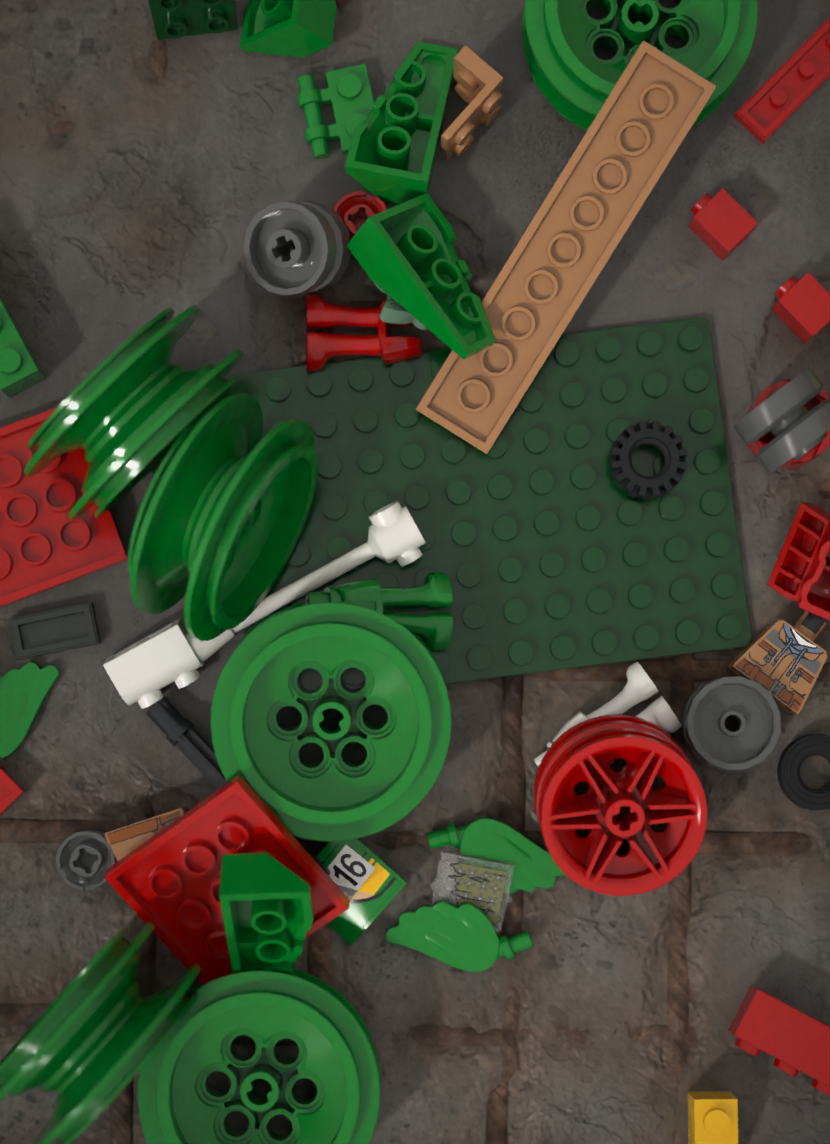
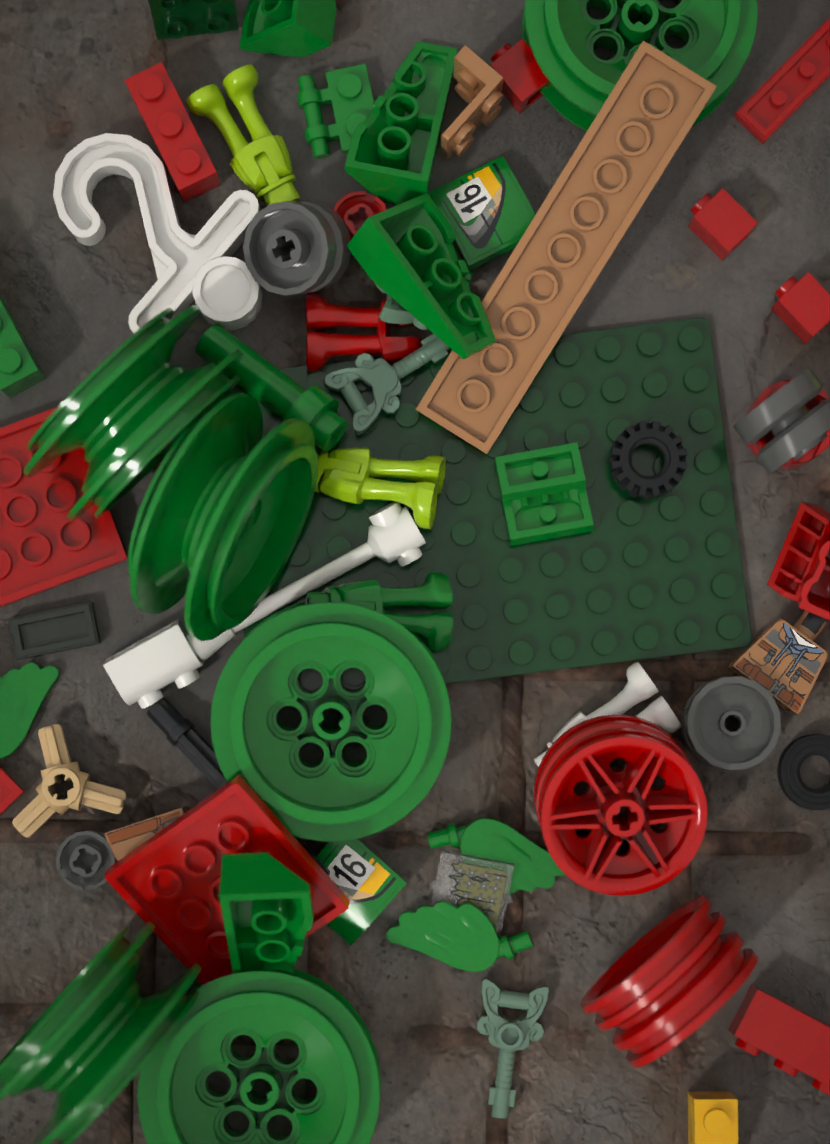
(83, 791): none -> tan bush
(172, 132): none -> red brick
(185, 264): none -> white piece
(265, 161): none -> lime piece
(275, 388): none -> green piece
(351, 472): none -> lime piece
(383, 380): none -> sand green piece
(485, 211): none -> slope
(509, 1035): none -> sand green piece
(520, 74): none -> red brick
(544, 494): none -> green slope
(669, 982): none -> red wheel

